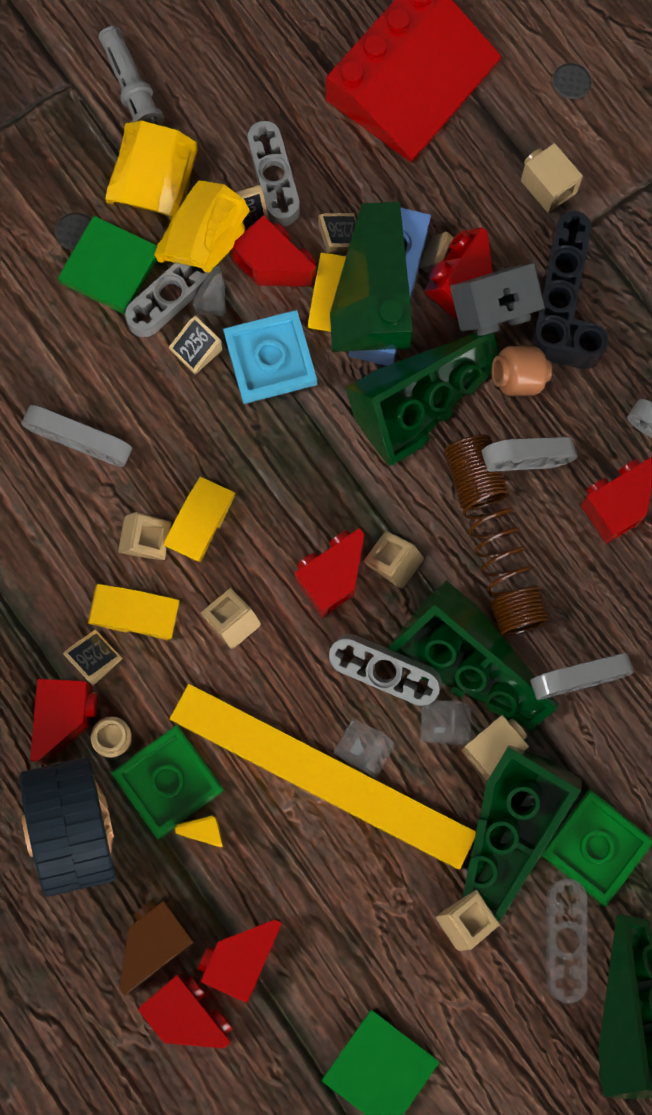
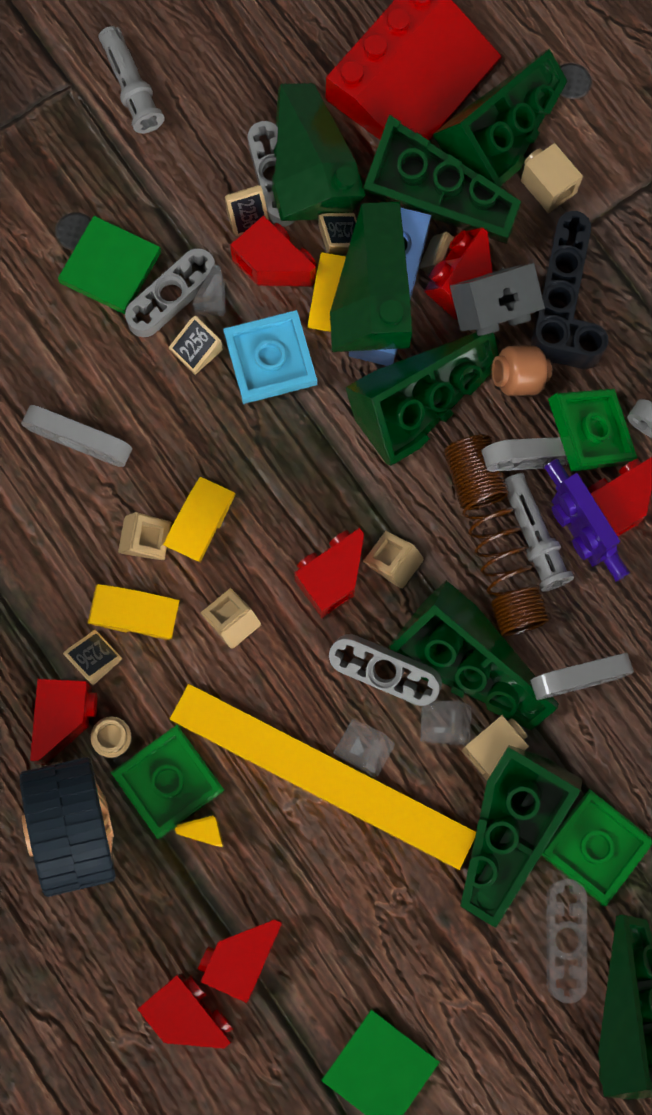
(152, 168): yellow slope -> none
(152, 943): reddish brown slope -> none
(204, 227): yellow slope -> none
(312, 159): none -> dark green wedge
(437, 184): none -> dark green wedge
(467, 921): tan slope -> none
(503, 122): none -> dark green wedge
(538, 551): none -> light grey pin
(585, 520): none -> dark purple plate
(592, 429): none -> green tile

